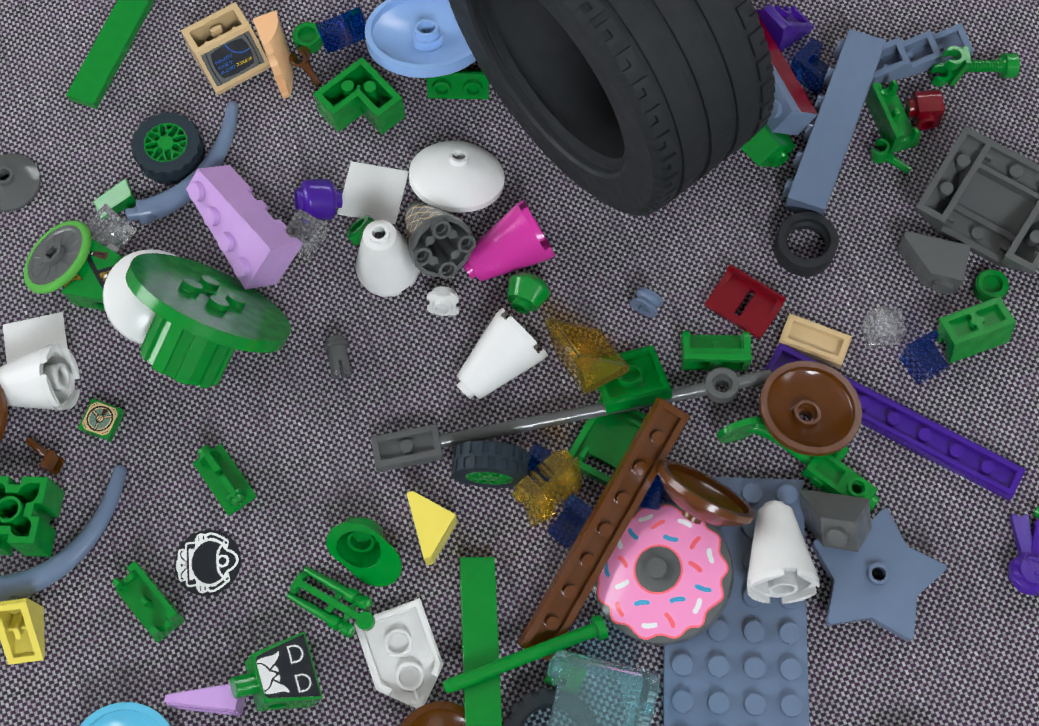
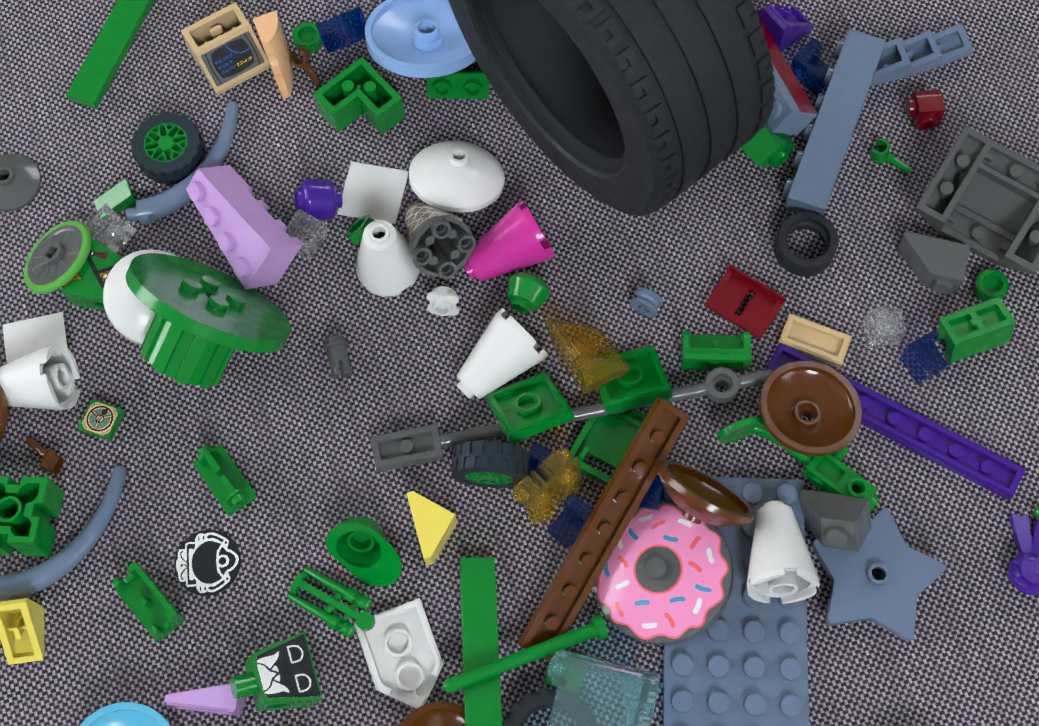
(529, 407): none -> green tile
(891, 117): green hinge -> none
(1006, 66): green bar -> none

